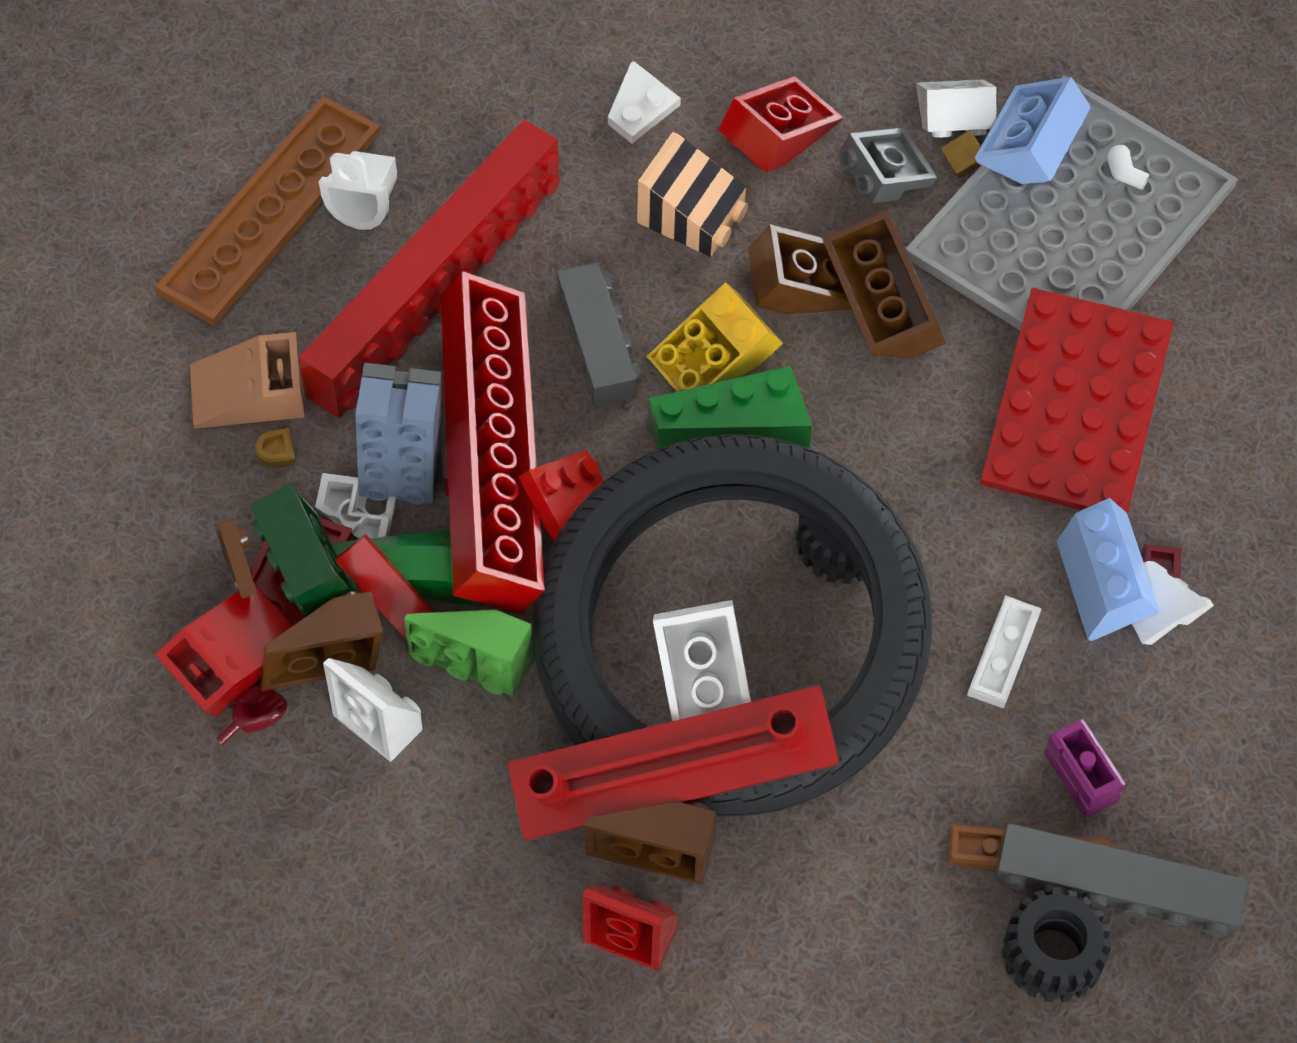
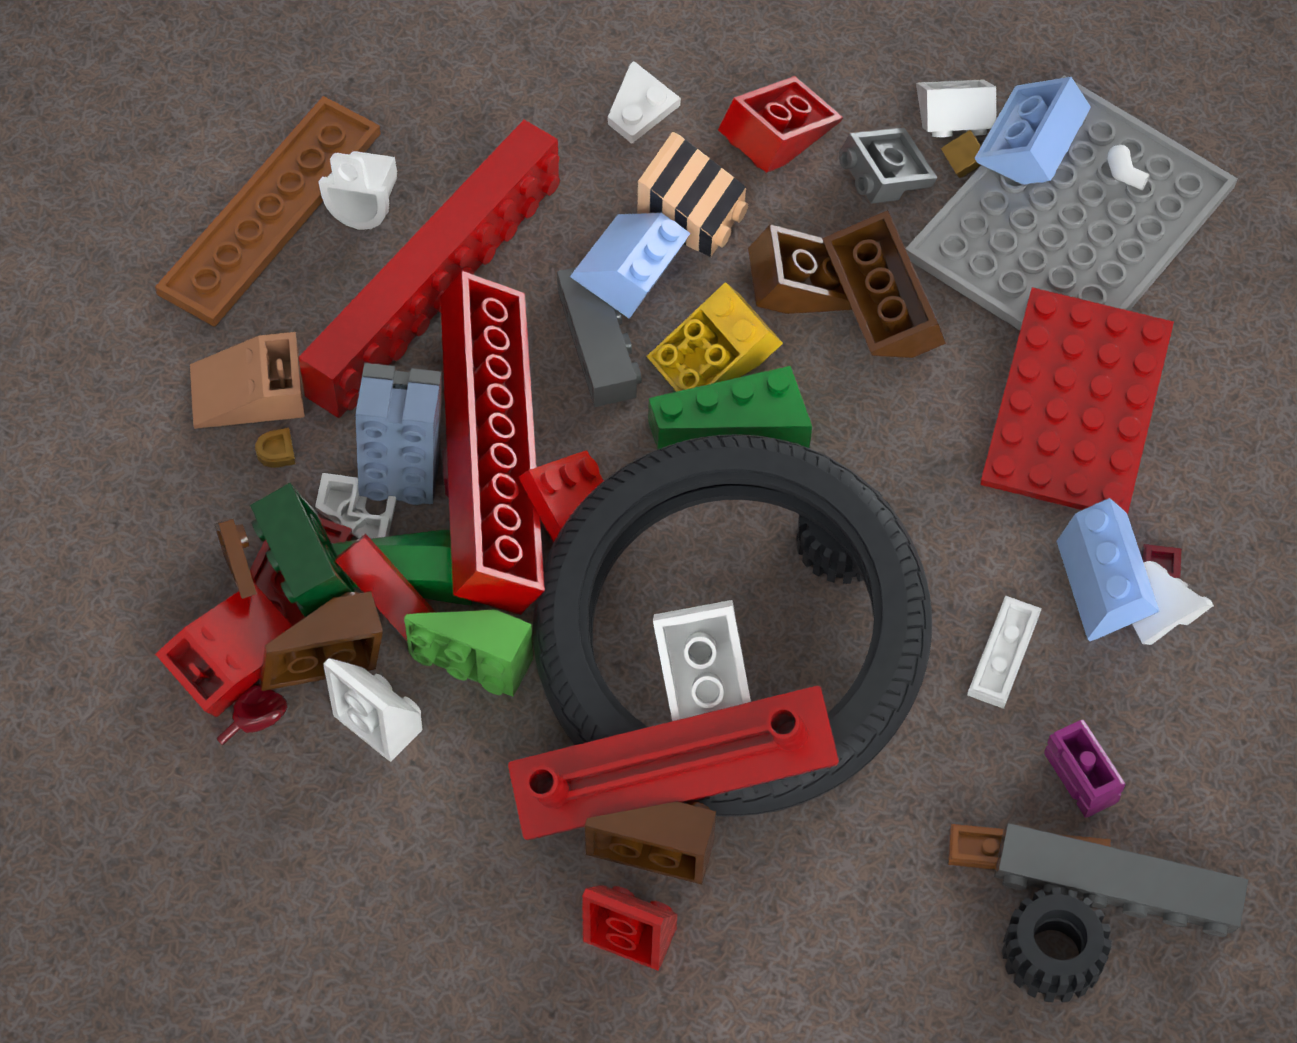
(630, 259): none -> light blue slope

